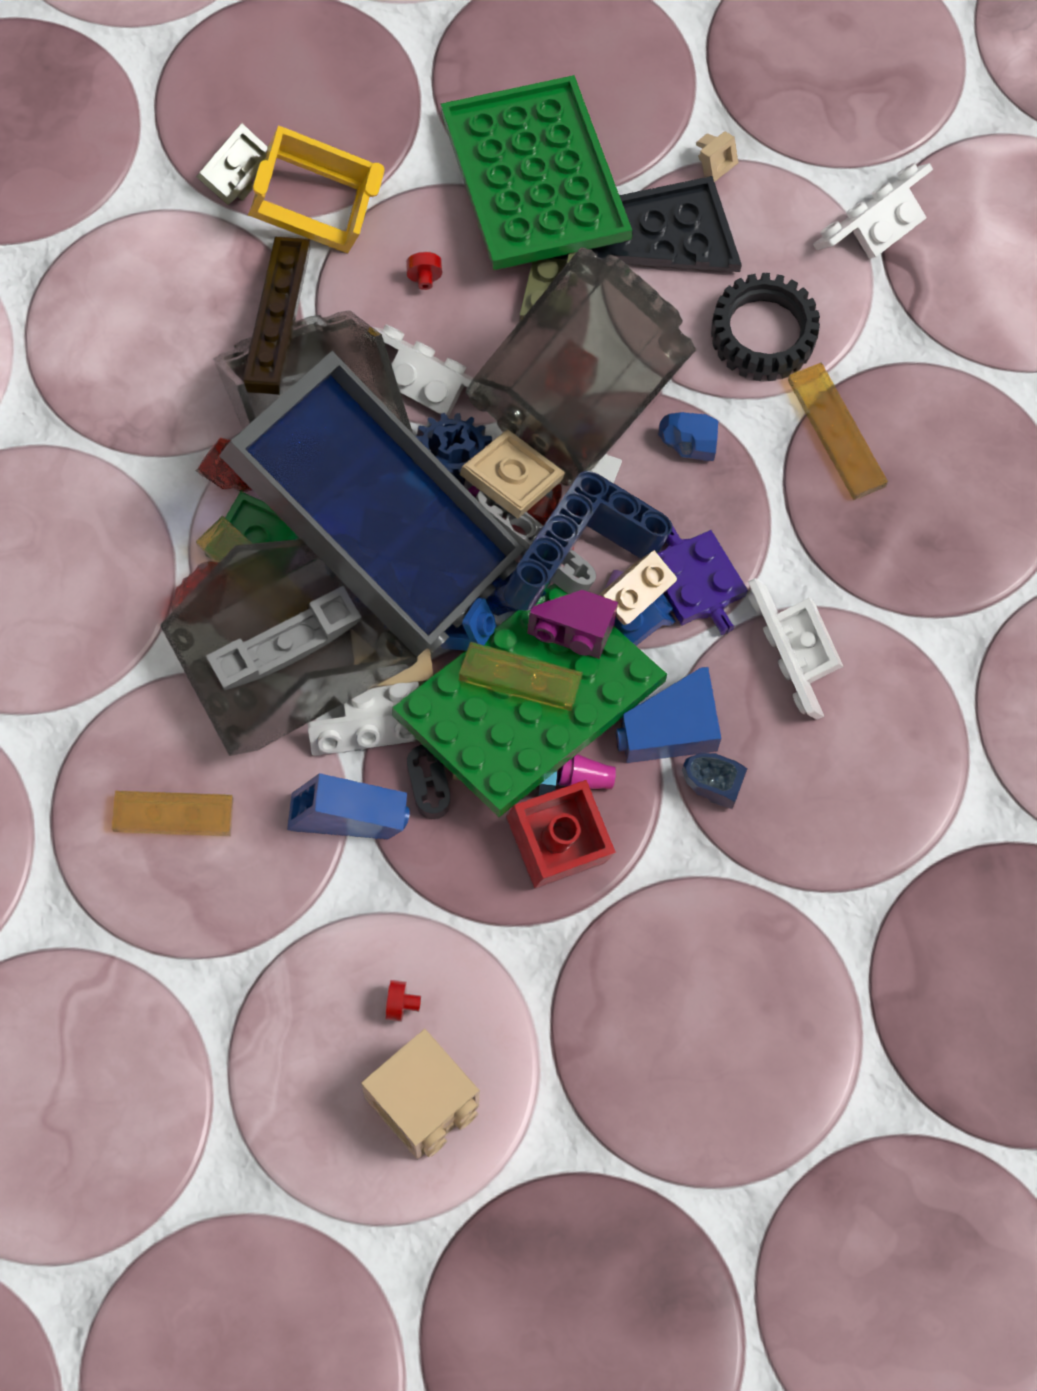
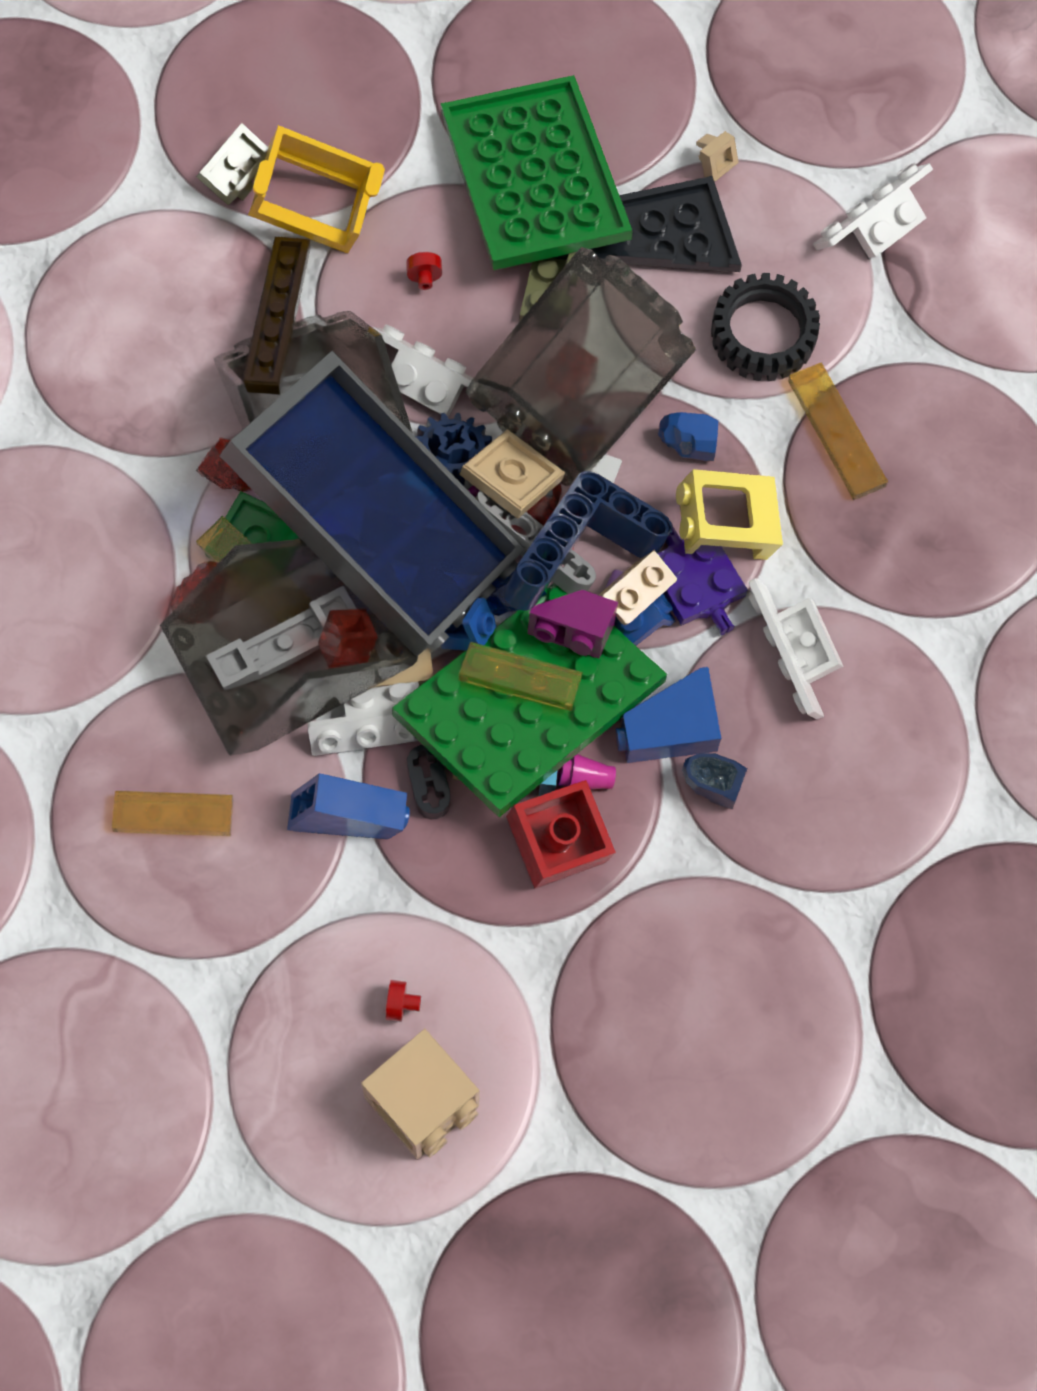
(347, 638): none -> clear red brick
(763, 513): none -> light yellow window

